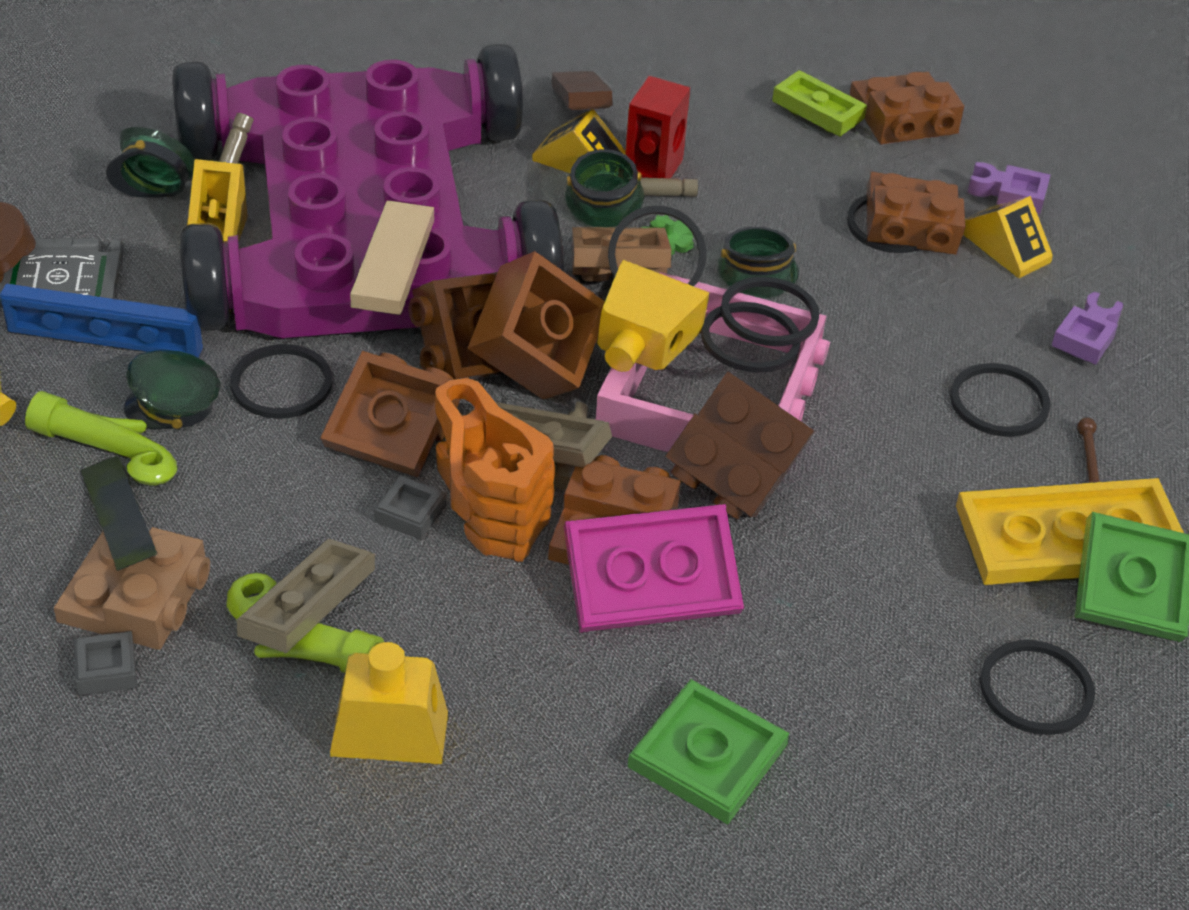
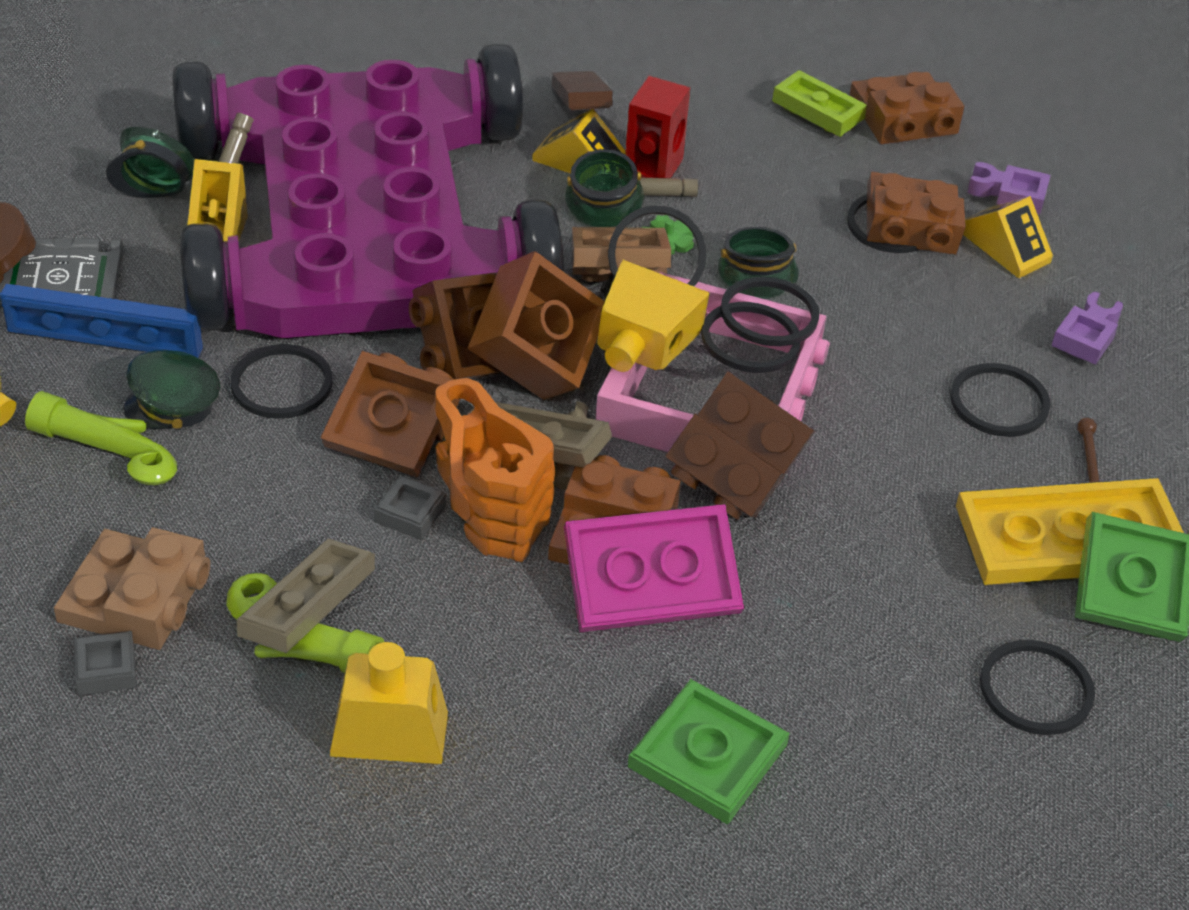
(118, 513): black sticker -> none
(392, 258): tan tile -> none

